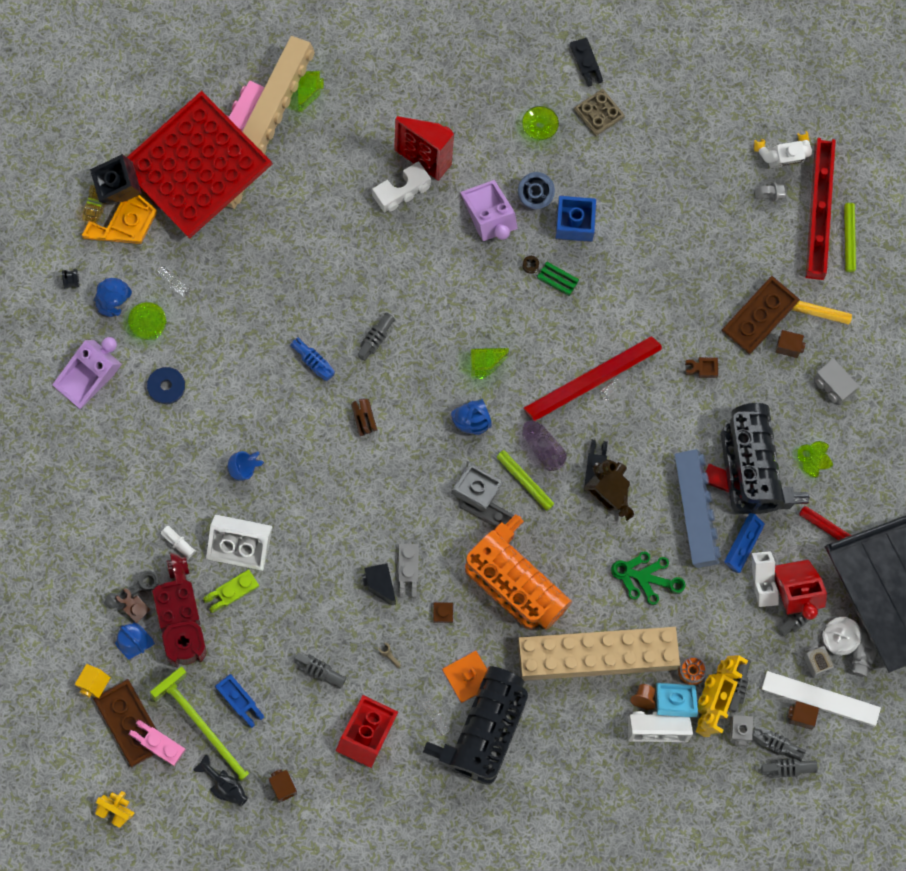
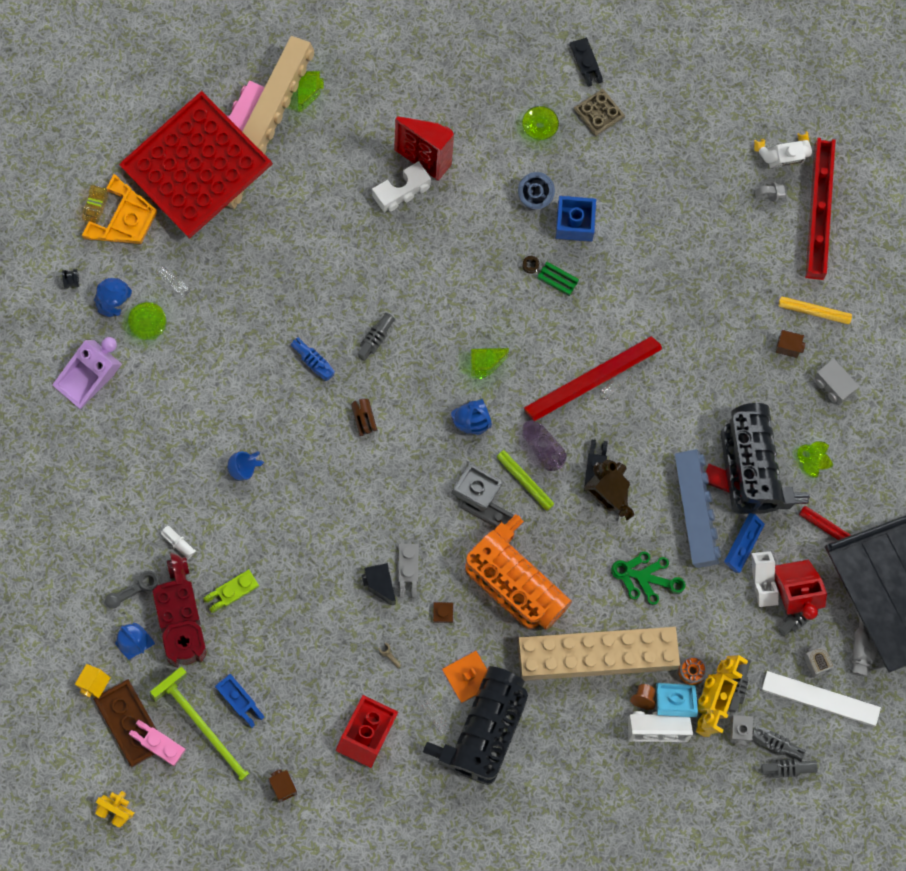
(116, 180): black slope -> none
(134, 607): reddish brown plate -> none
(166, 396): dark blue tile -> none
(225, 786): black animal -> none
(238, 542): white slope -> none
(319, 669): dark grey hinge -> none
(490, 211): lavender slope -> none
(706, 367): reddish brown plate -> none
(761, 315): reddish brown tile -> none
(803, 715): reddish brown brick -> none
(842, 636): white tile -> none
(850, 238): lime axle -> none

